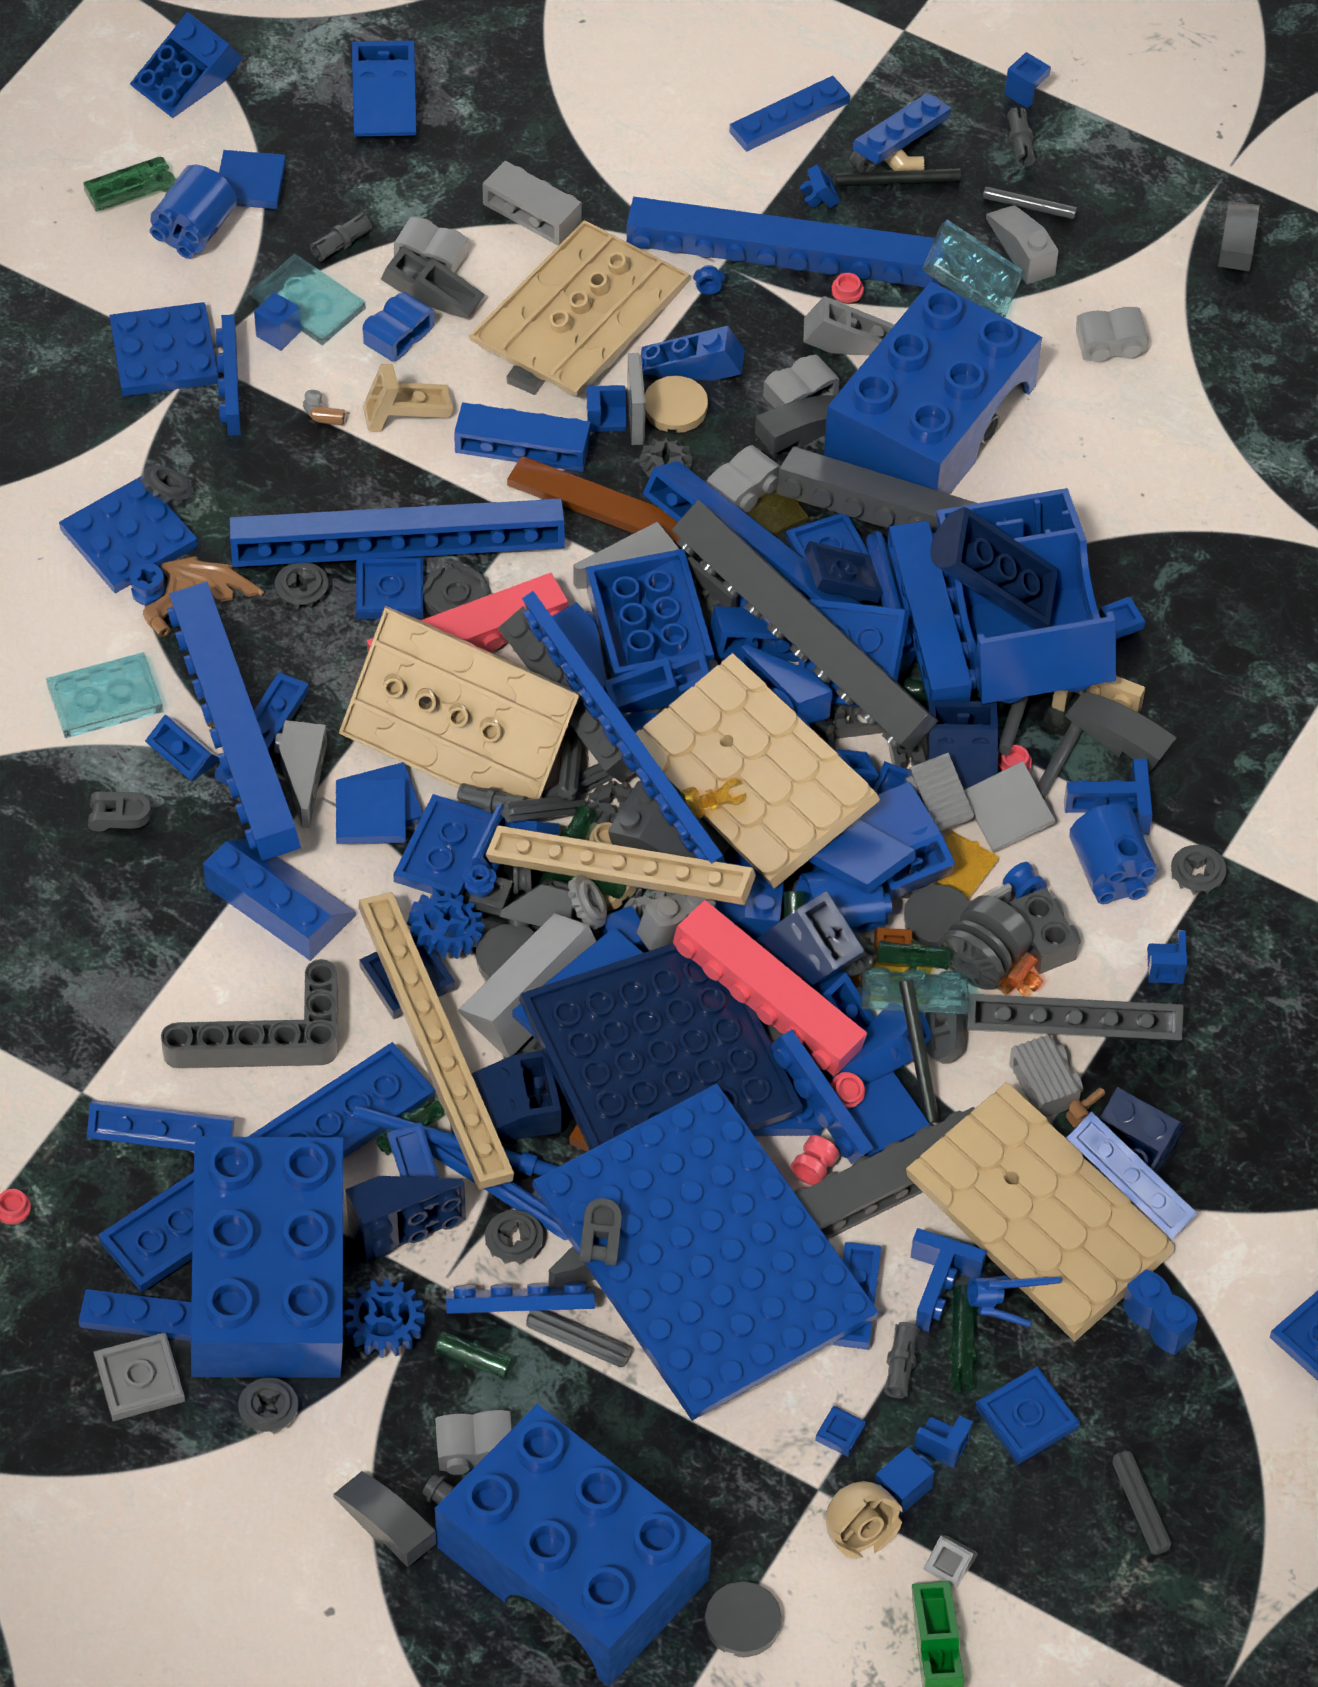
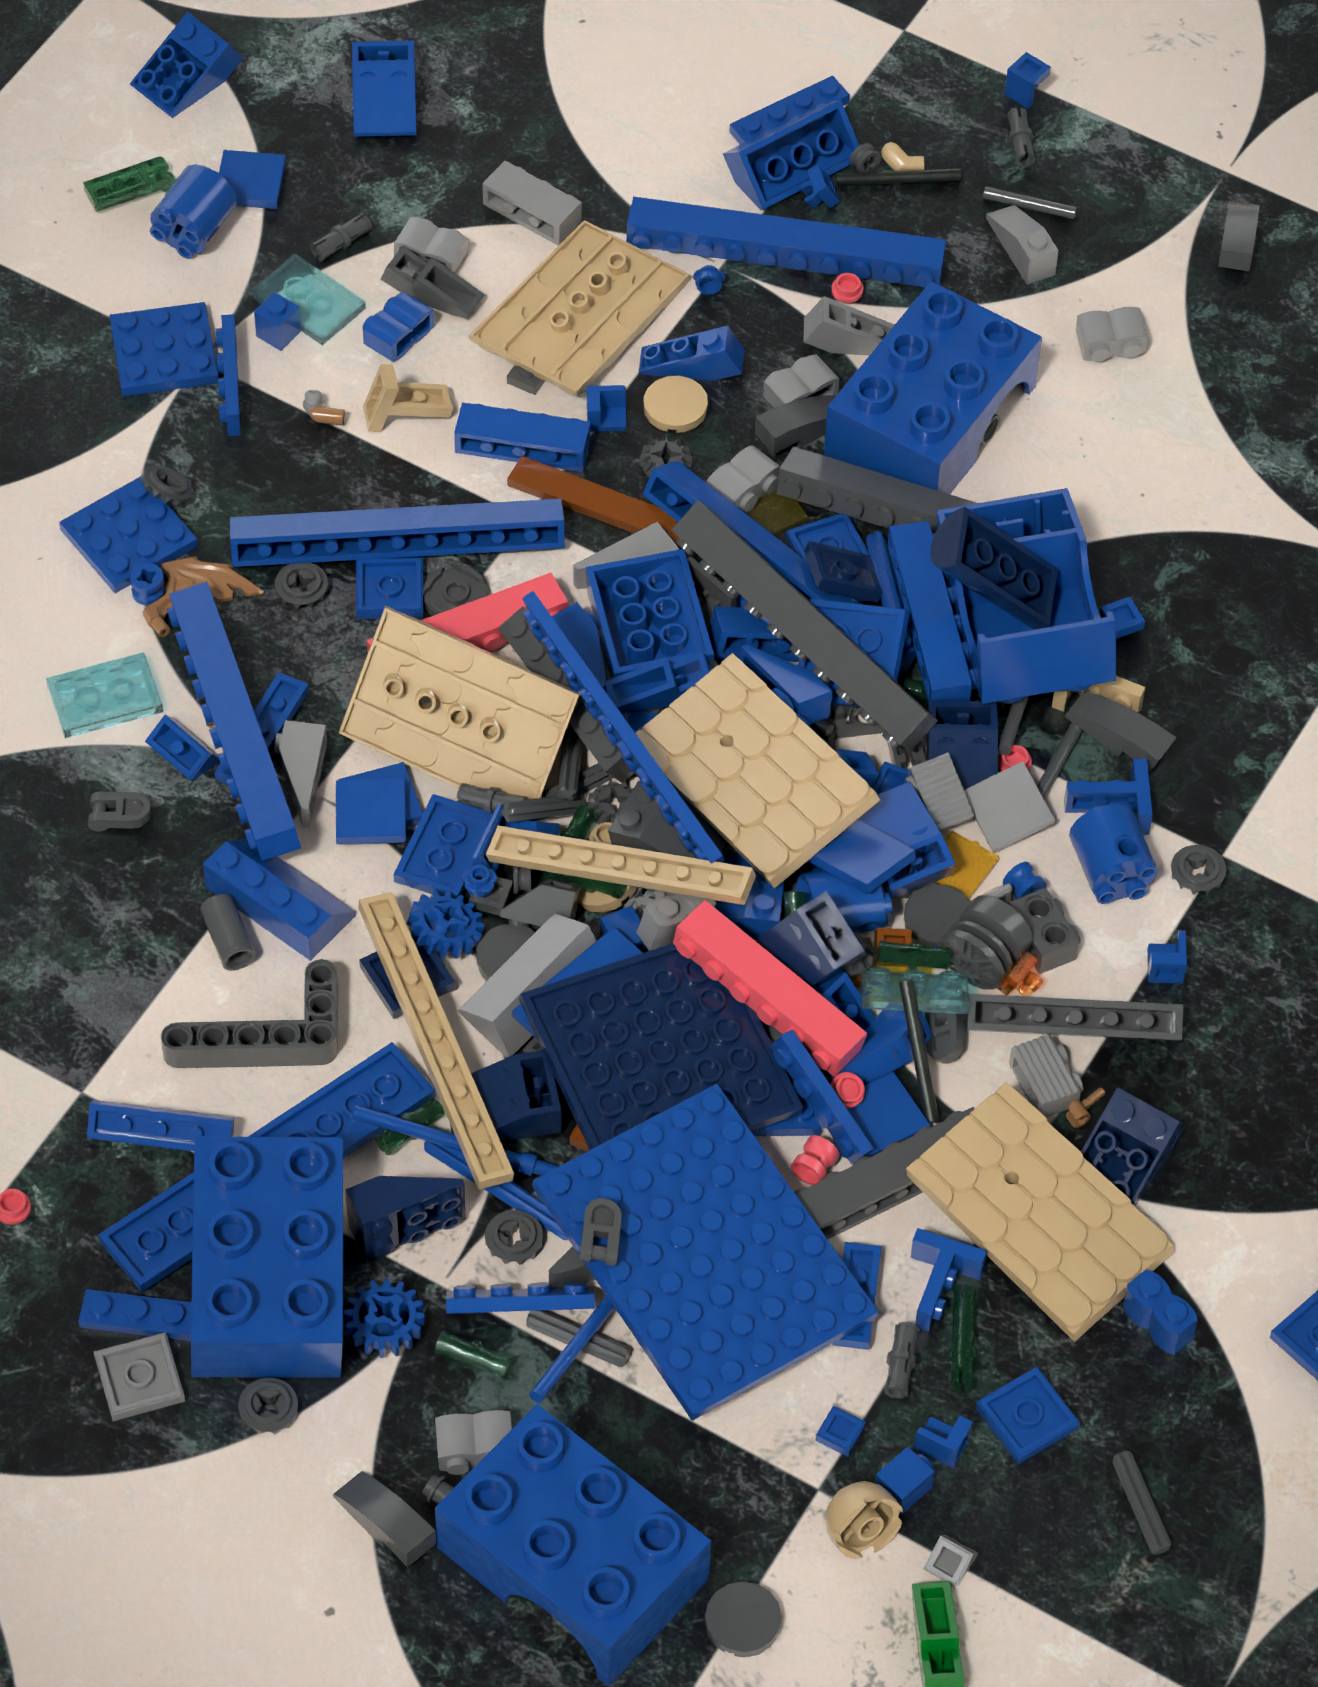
(227, 932): none -> dark grey pin
(412, 1152): blue tile -> none
(572, 1350): none -> blue bar
(587, 901): light grey gear -> none
(636, 399): light grey tile -> none
(712, 799): clear yellow piece -> none
(778, 159): none -> blue slope
(901, 128): blue plate -> none
(972, 269): clear light blue plate -> none
(990, 1291): blue plant -> none
(1131, 1175): plate -> none

